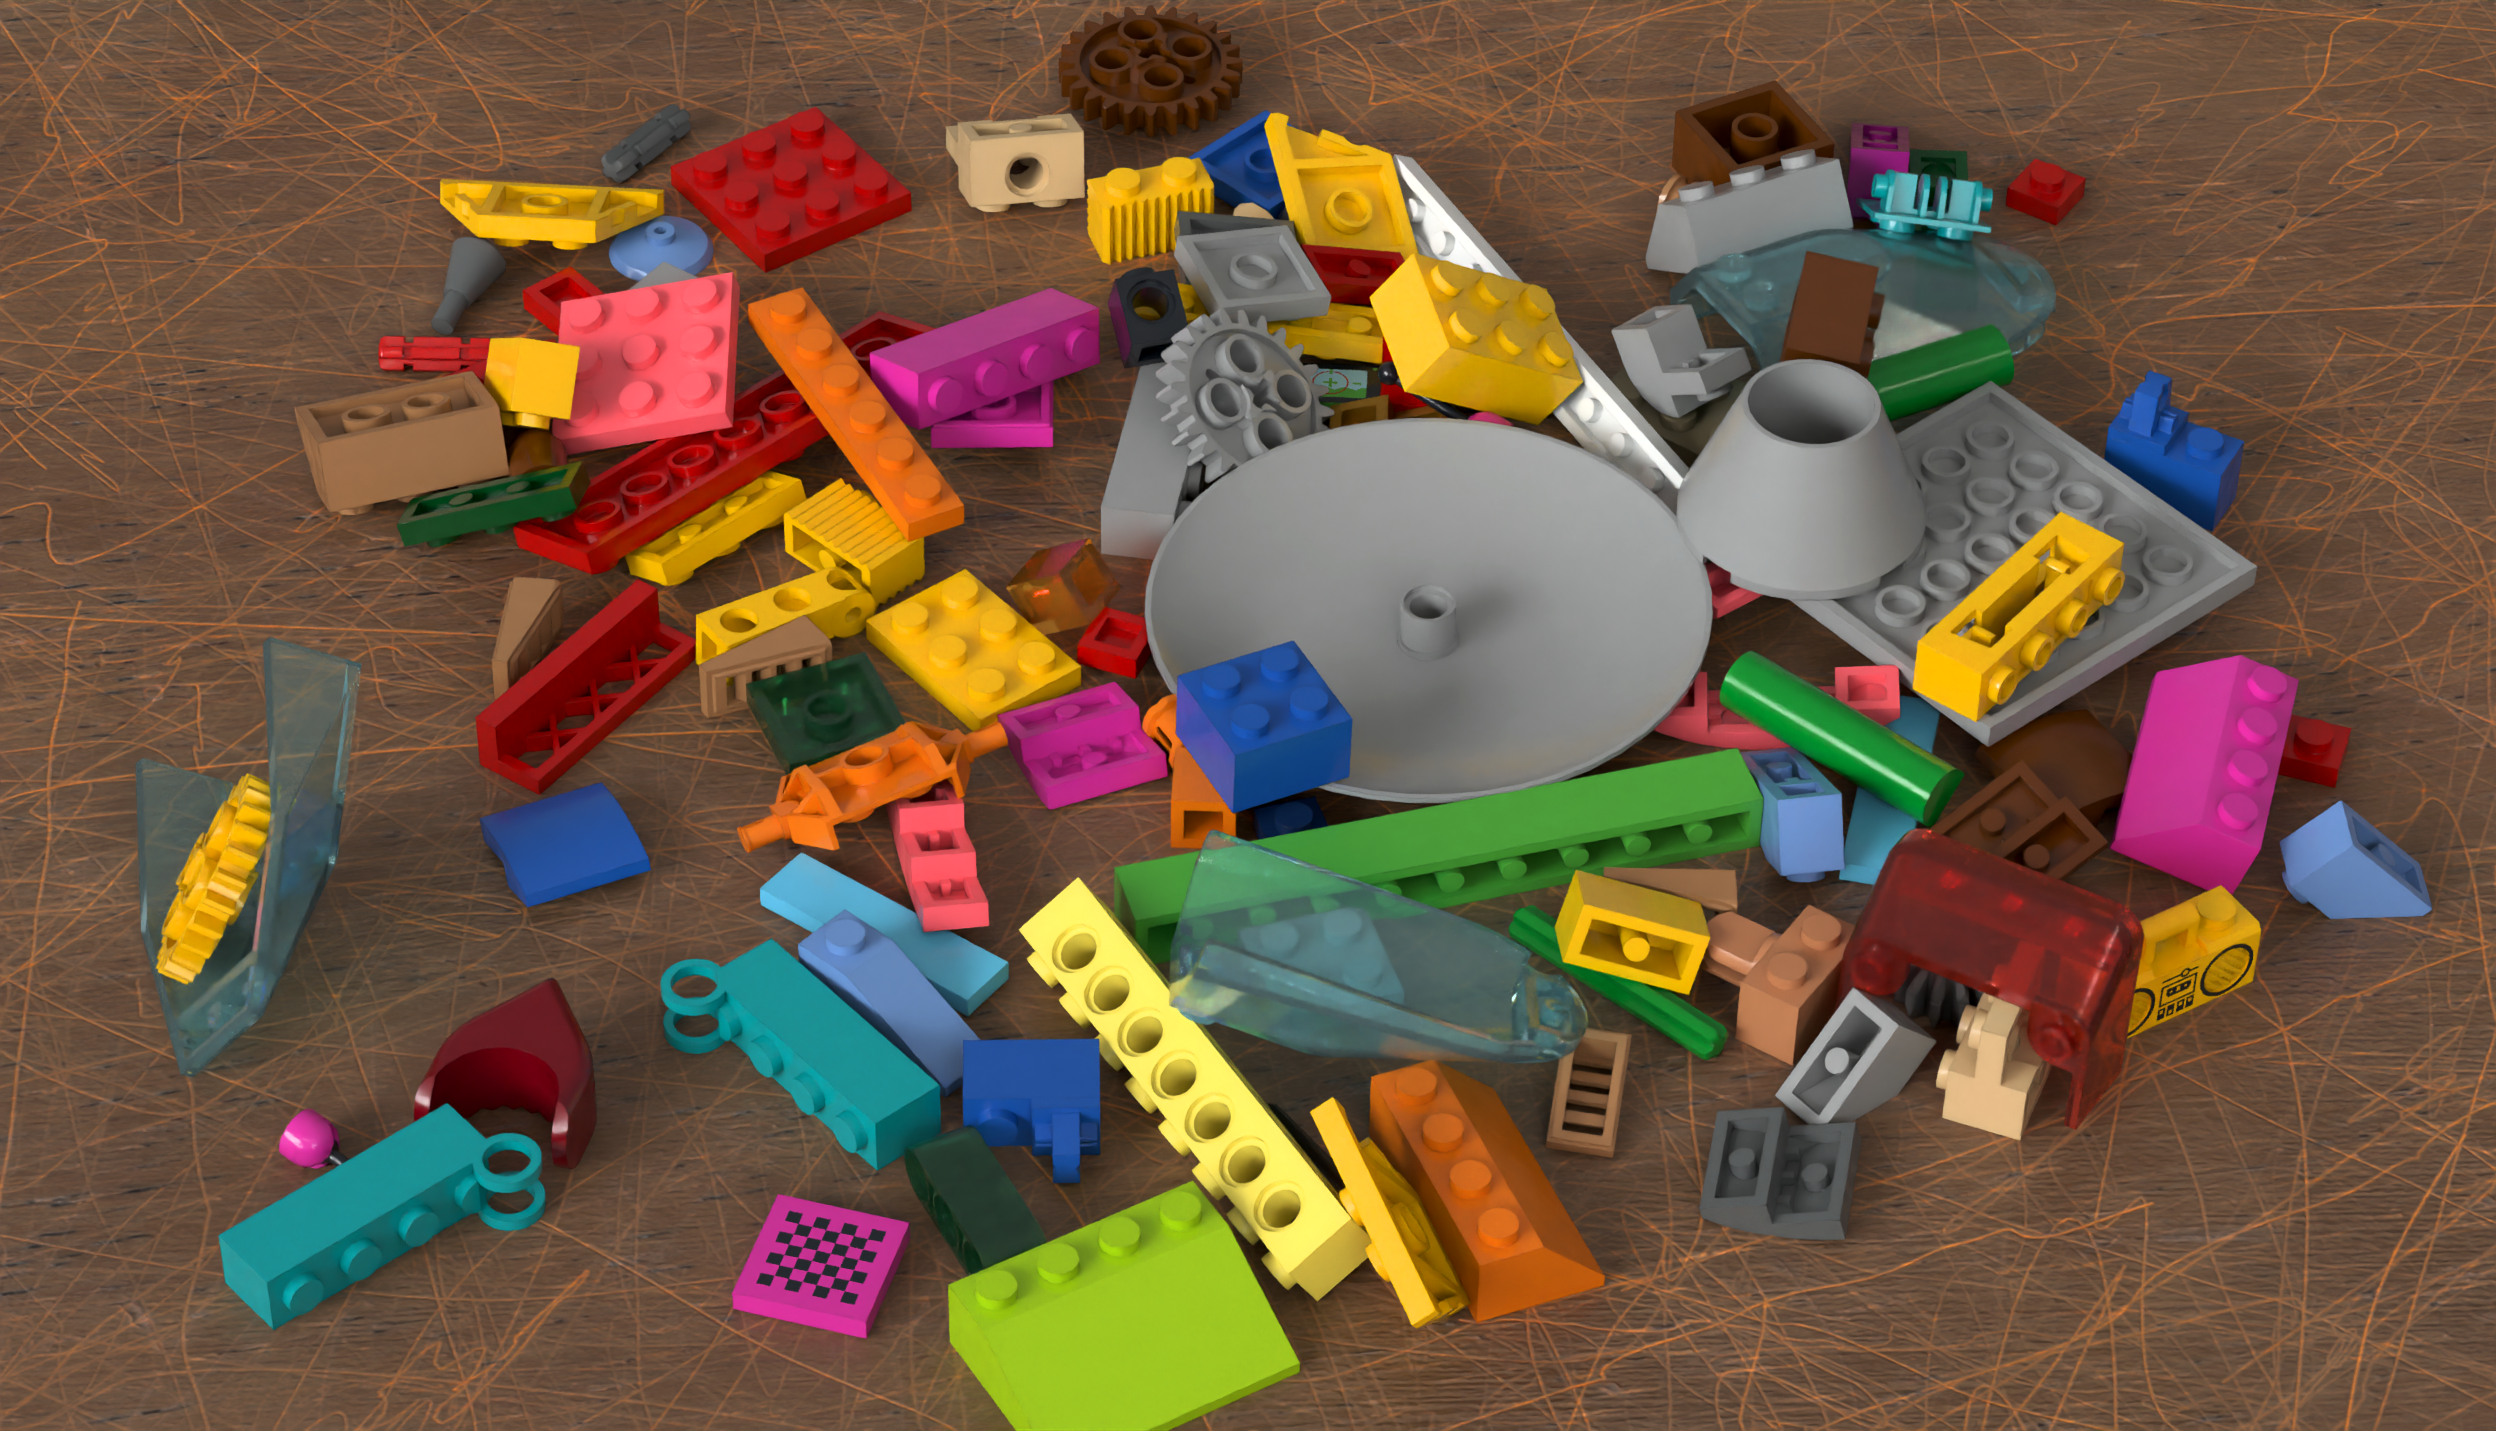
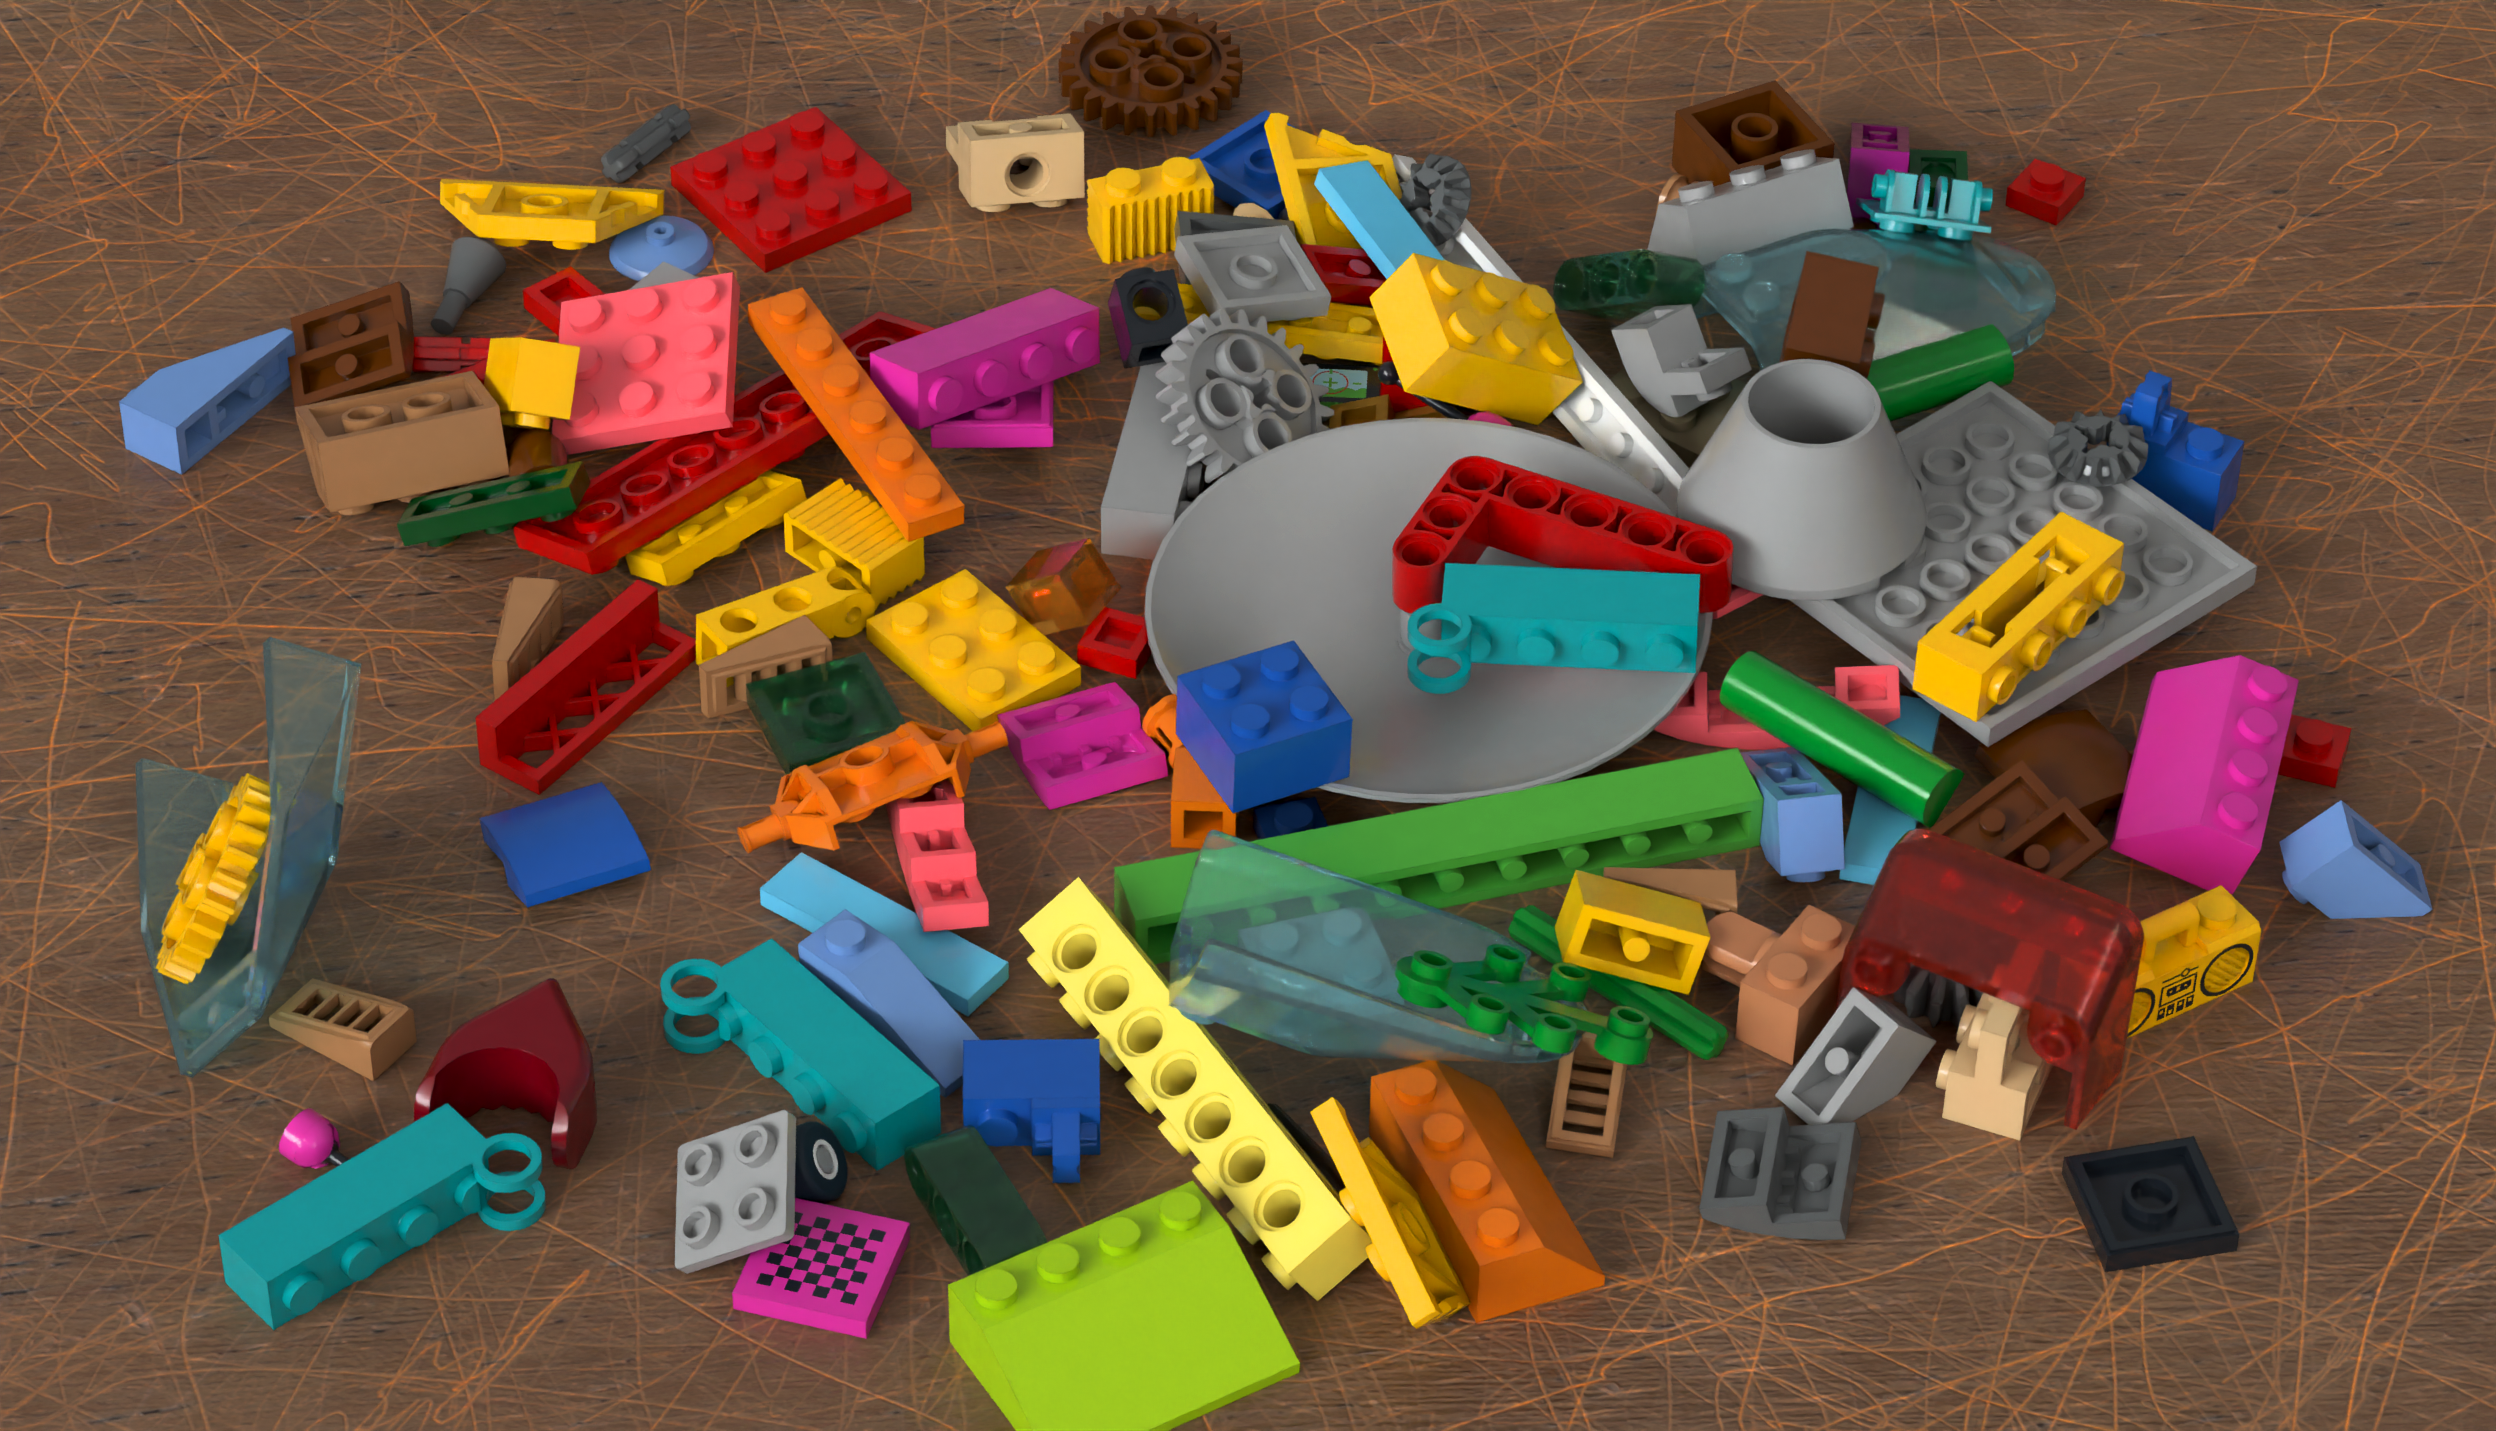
(203, 400): none -> medium blue slope
(352, 346): none -> reddish brown slope
(370, 1053): none -> medium nougat slope
(743, 1186): none -> light grey plate
(1373, 215): none -> medium azure tile
(1437, 982): none -> green plant
(1449, 201): none -> dark grey gear
(1551, 523): none -> red beam
(1557, 621): none -> teal hinge
(1627, 283): none -> clear green beam
(2104, 464): none -> dark grey gear
(2150, 1204): none -> black tile

